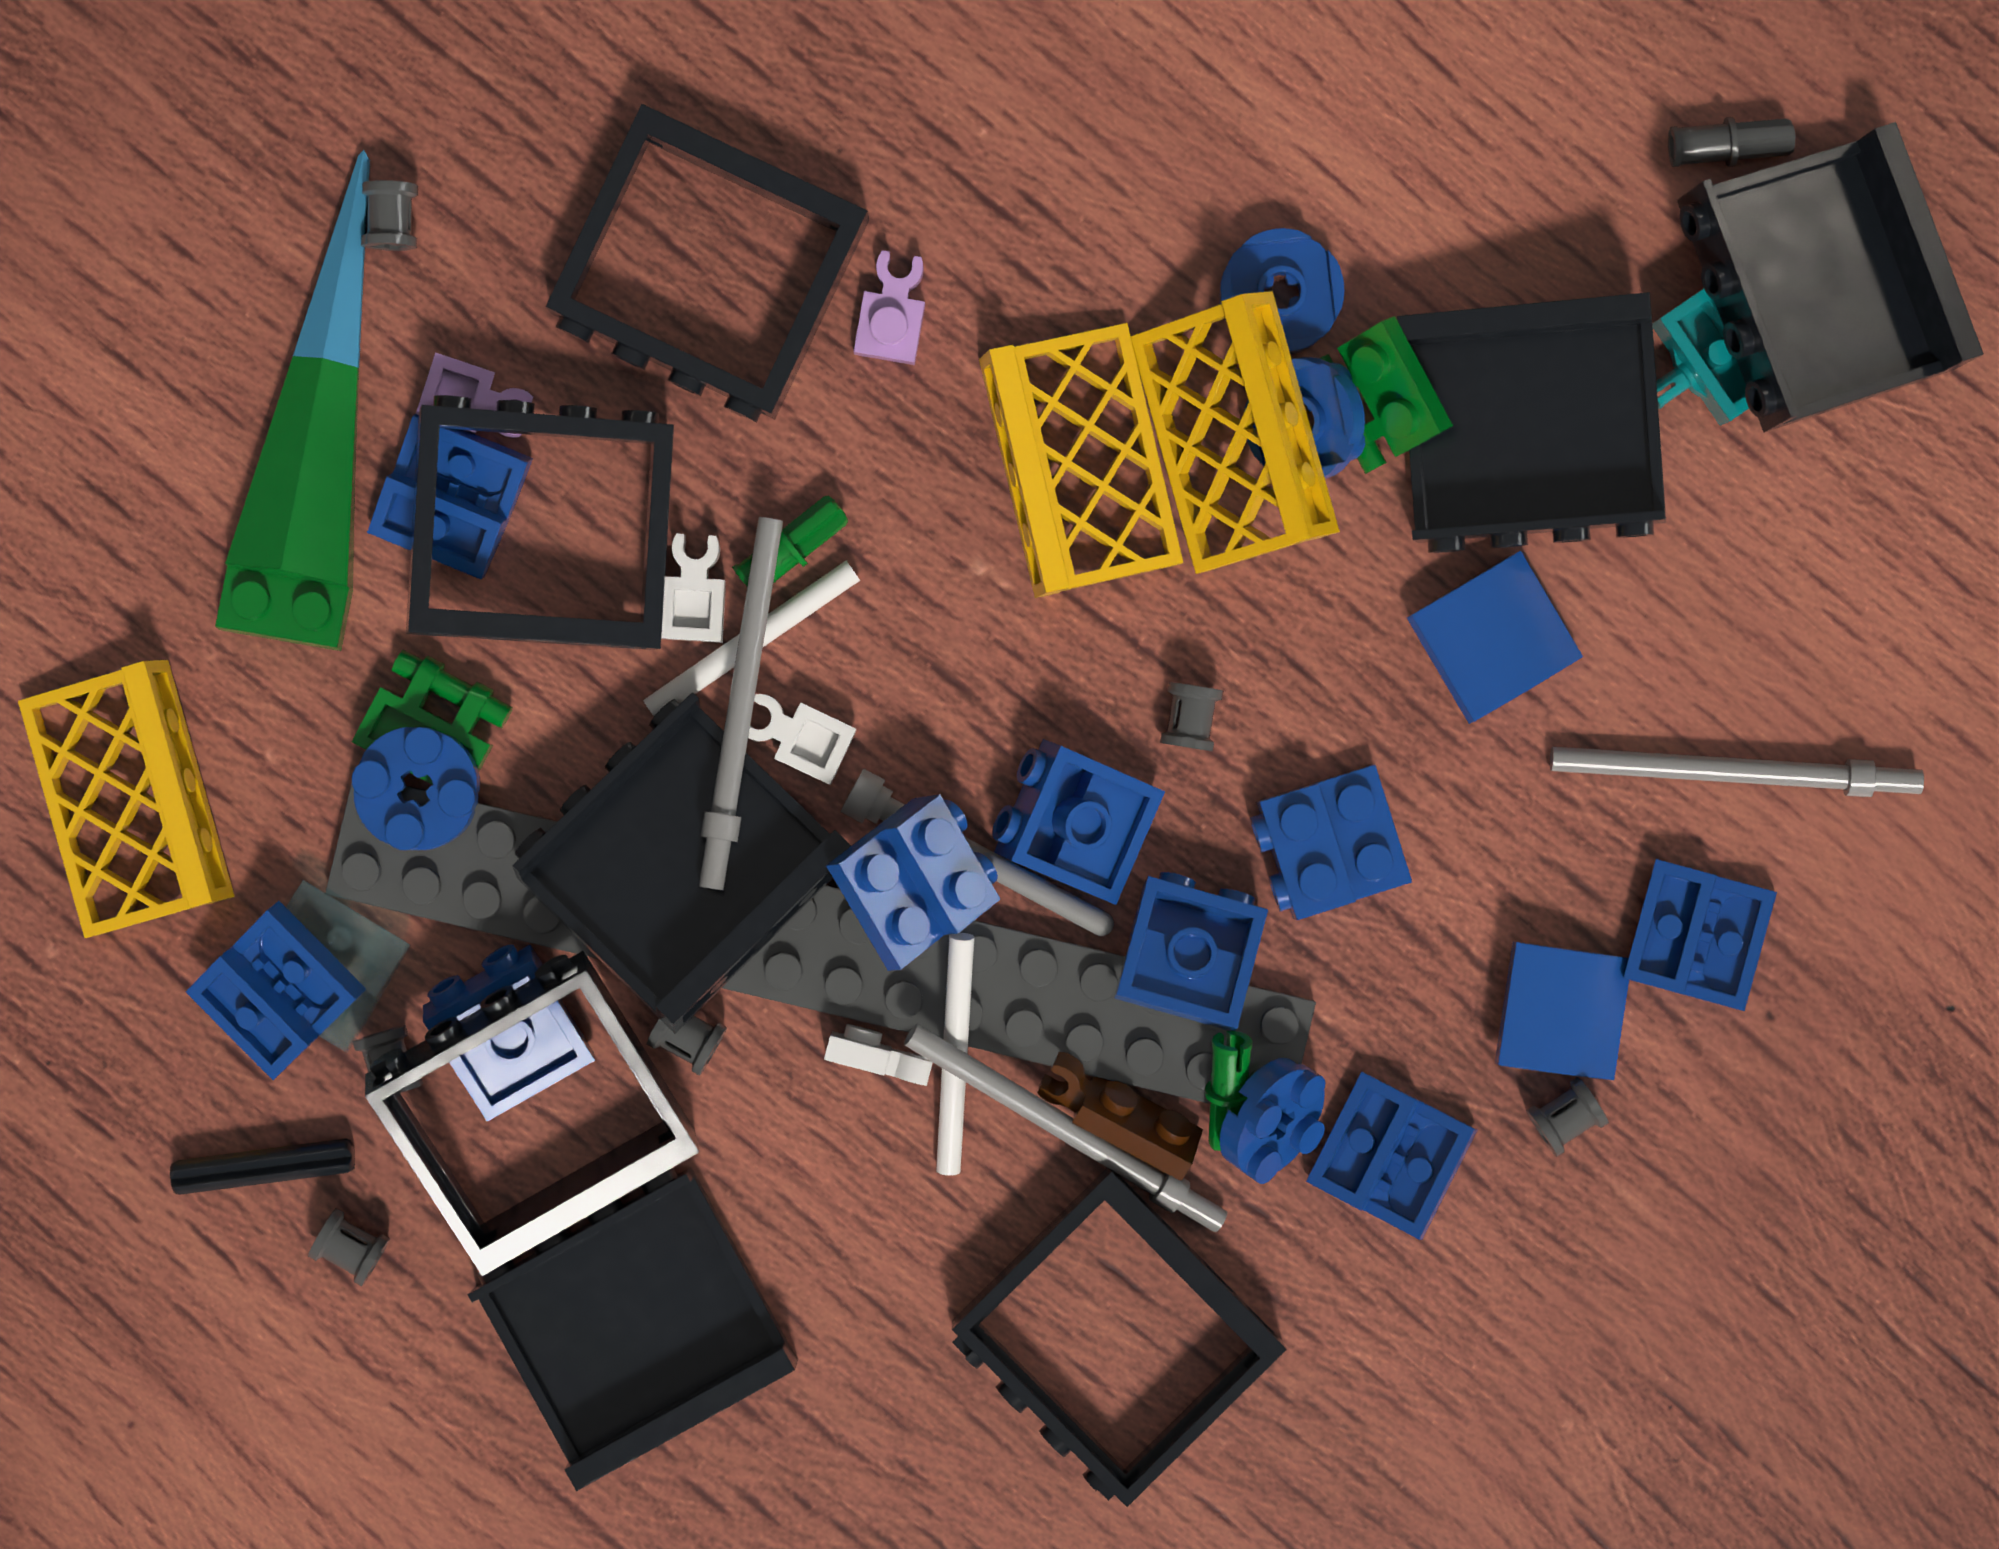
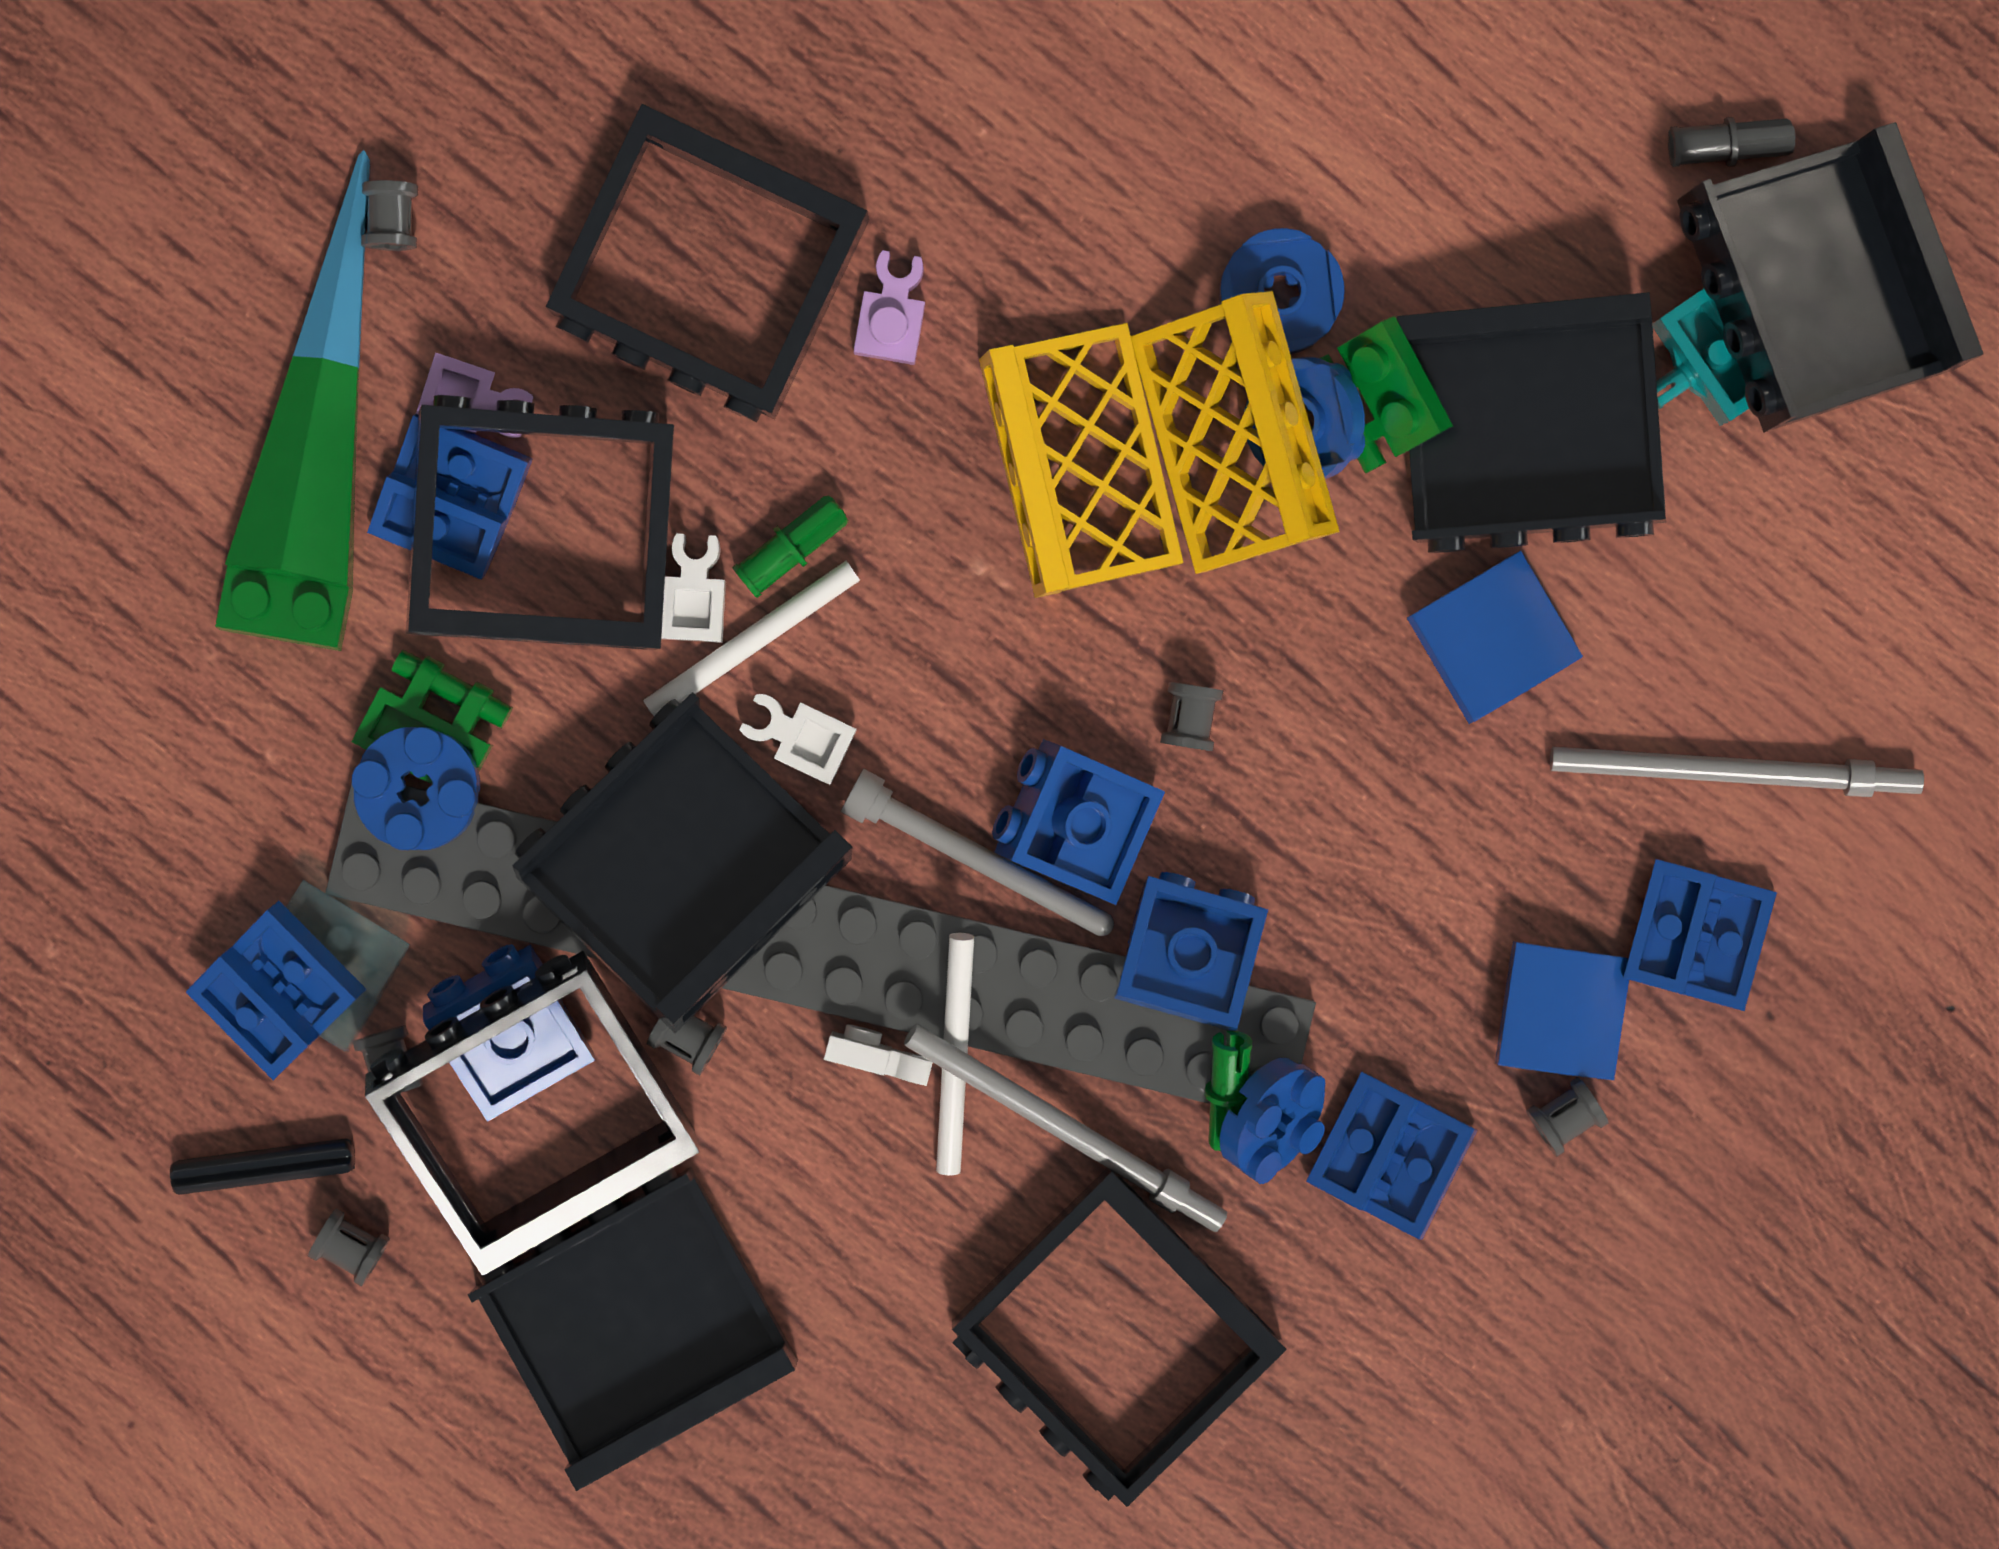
(174, 782): yellow fence -> none
(721, 823): light grey bar -> none
(915, 879): plate -> none
(1123, 1117): reddish brown plate -> none
(1330, 843): blue plate -> none

